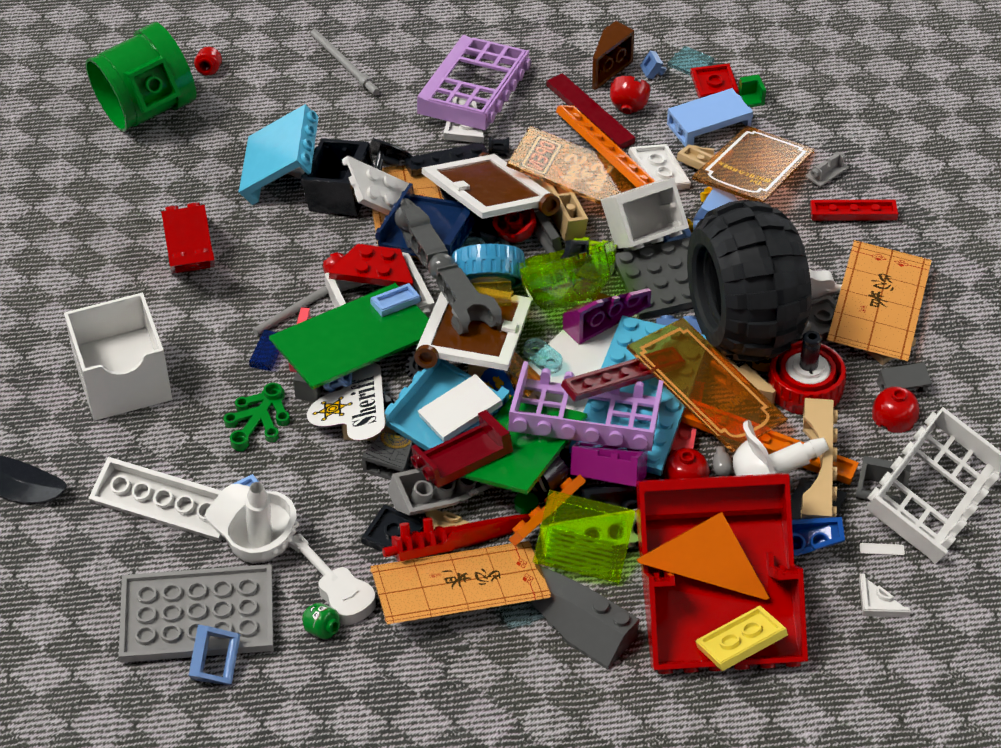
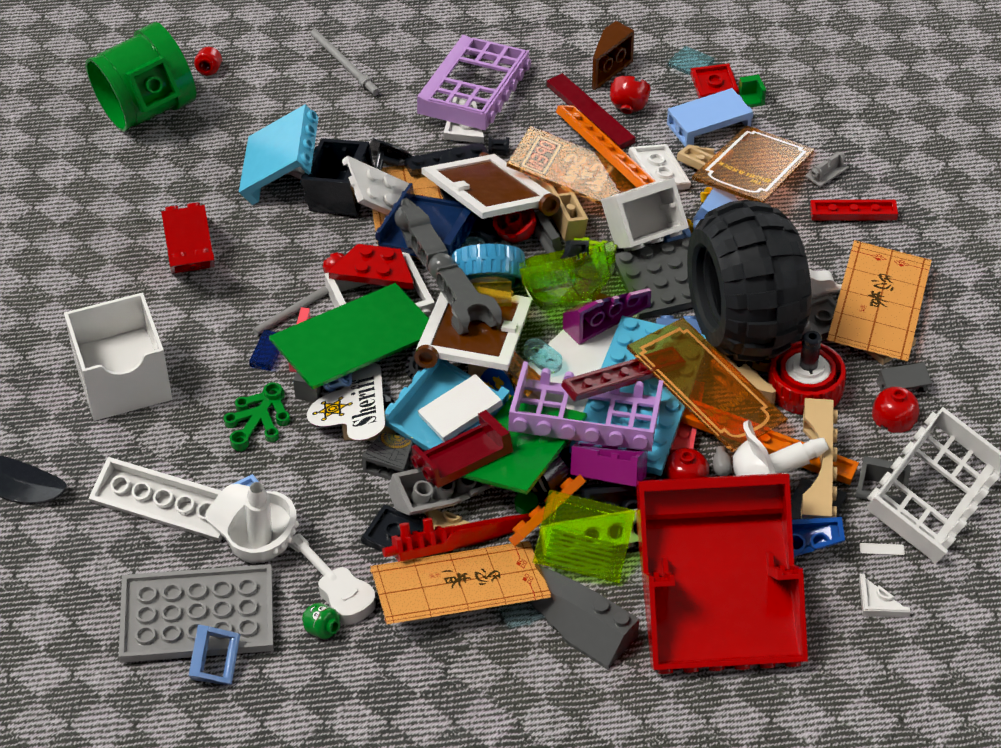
(395, 299): light blue tile -> none
(652, 65): medium blue tile -> none
(708, 555): orange tile -> none
(741, 638): light yellow tile -> none

